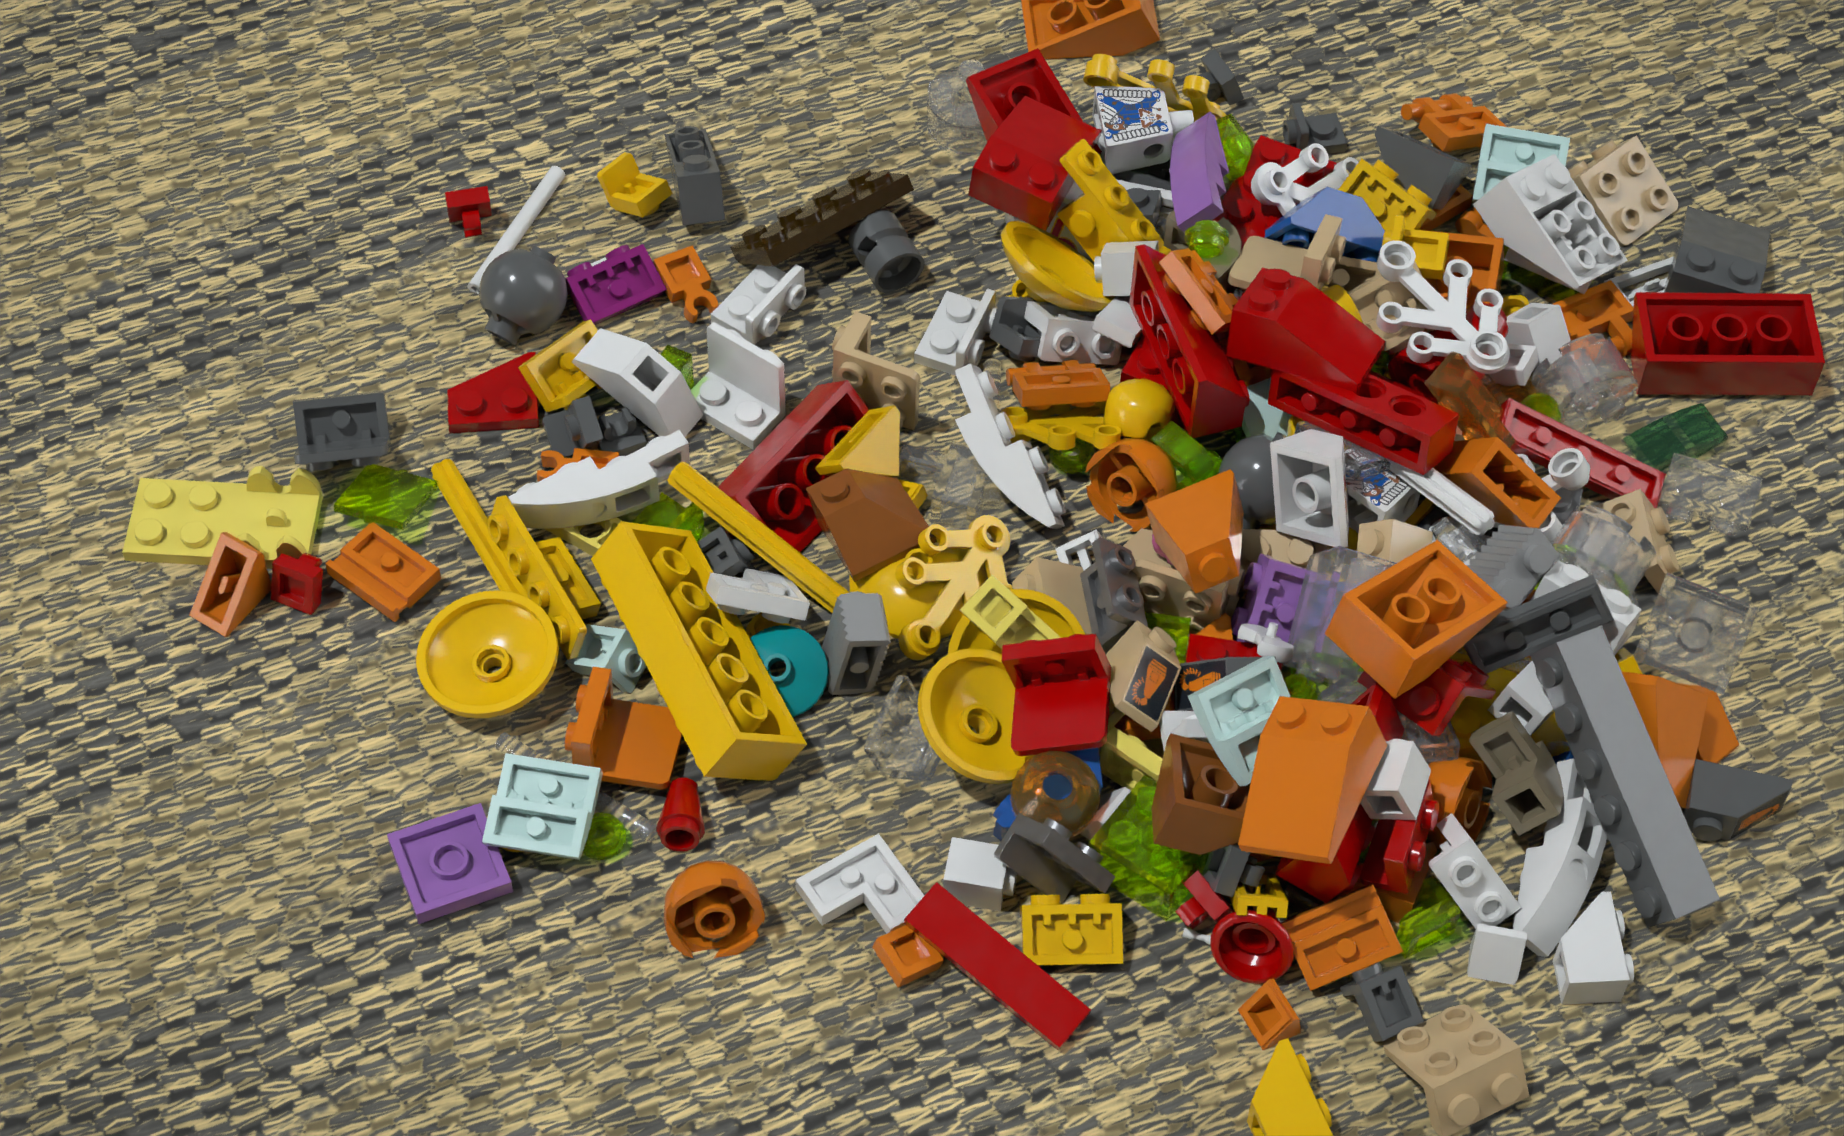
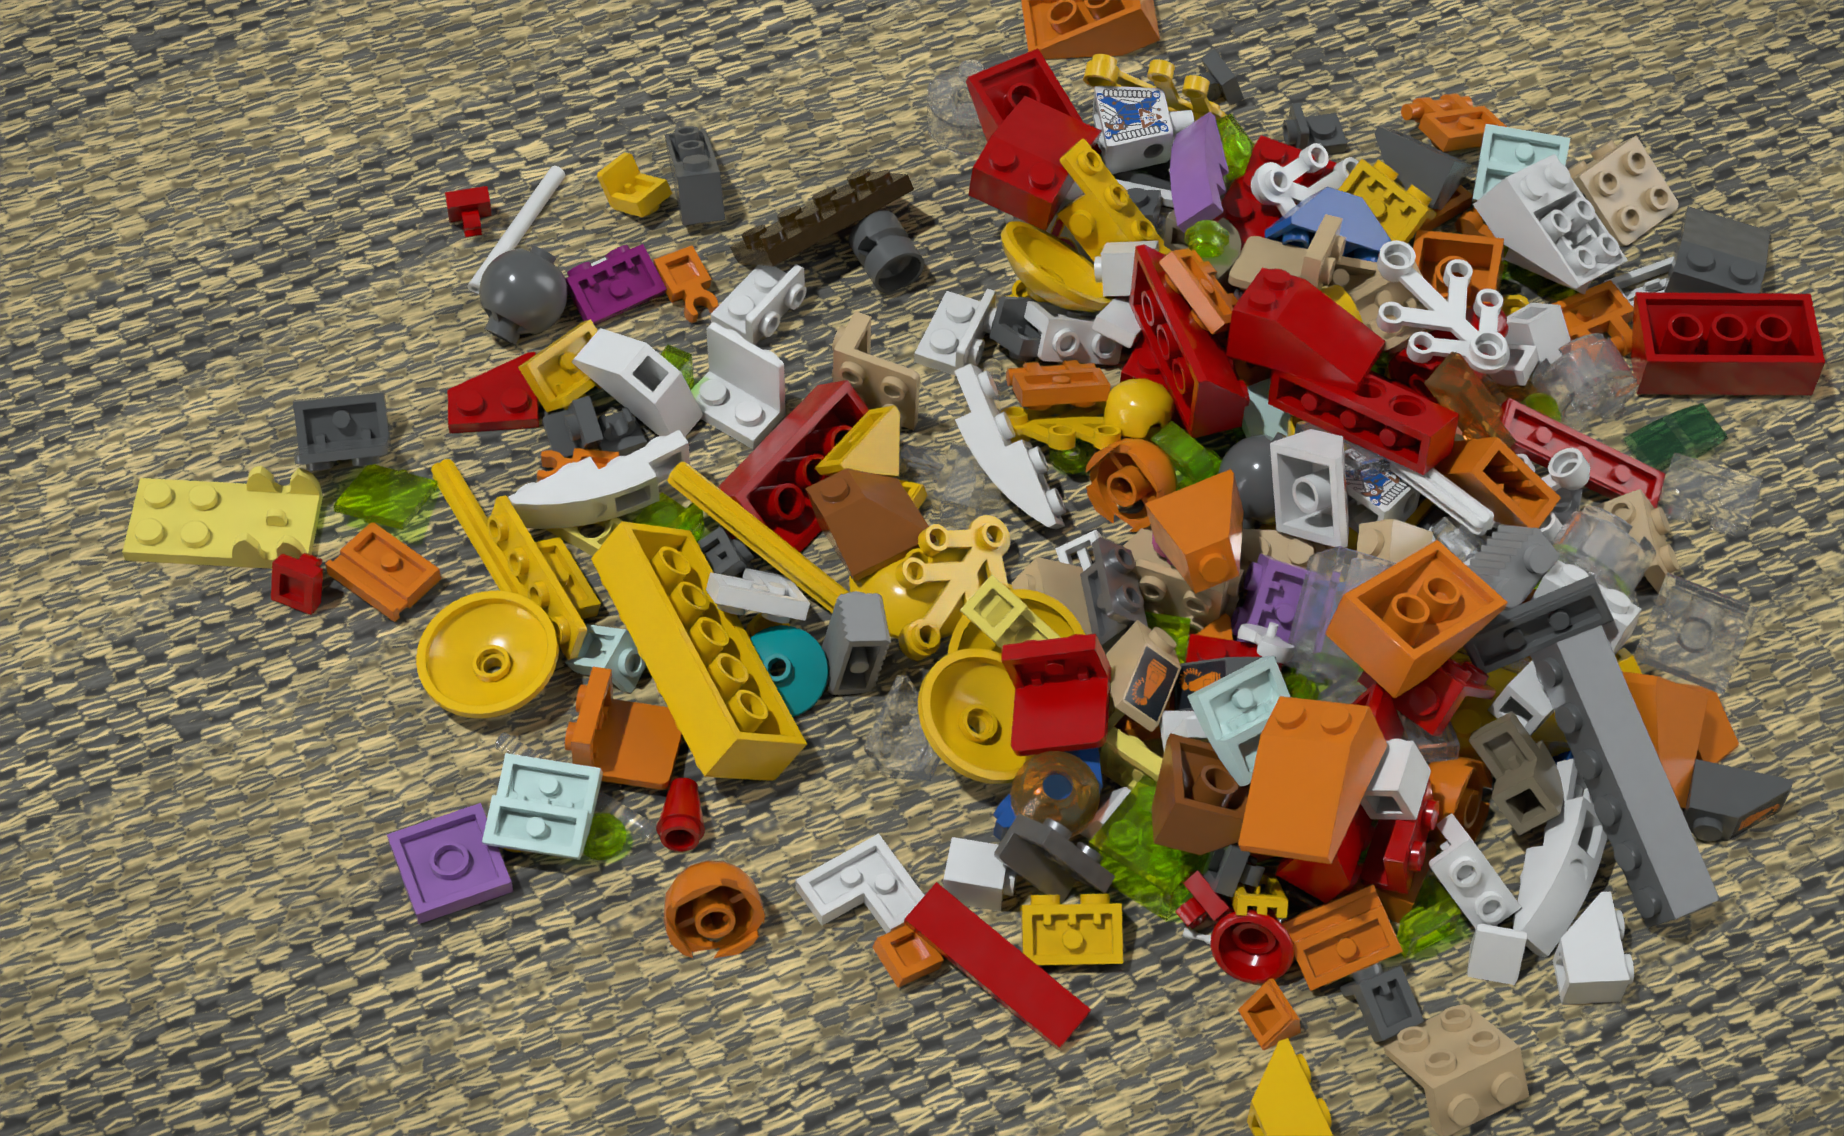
(231, 585): orange slope -> none
(1429, 247): yellow bracket -> none

